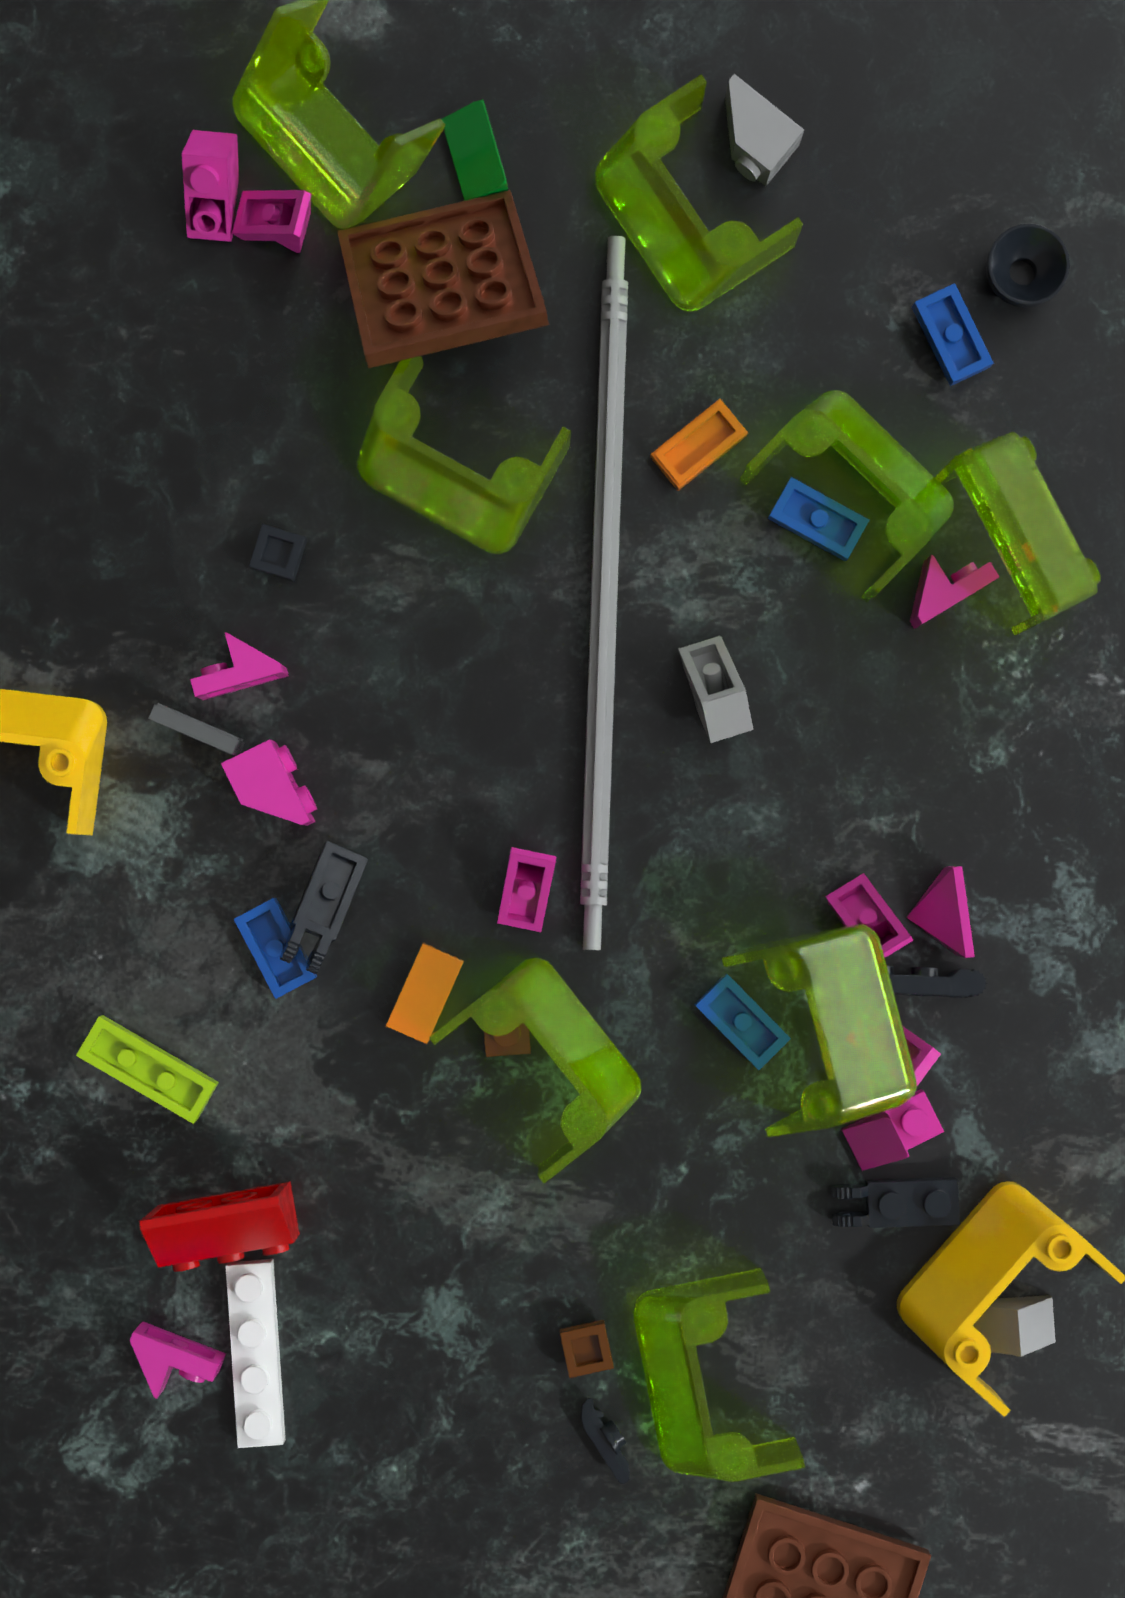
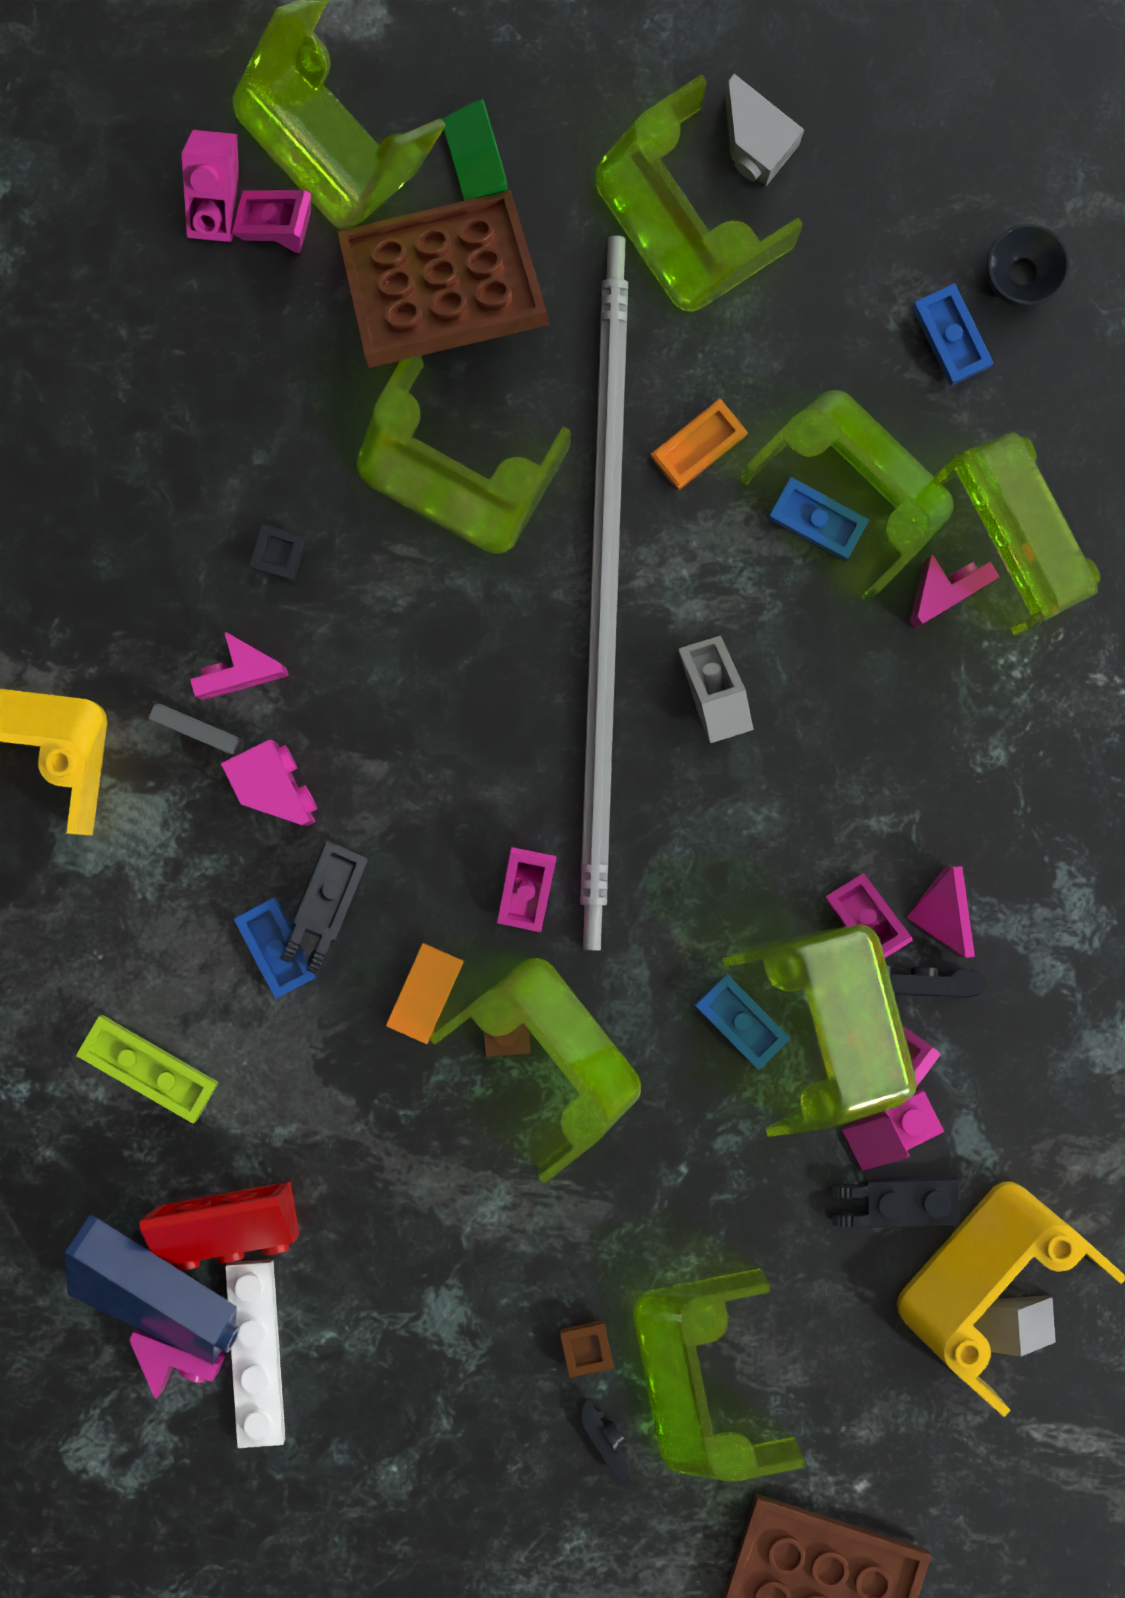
(148, 1292): none -> dark blue slope

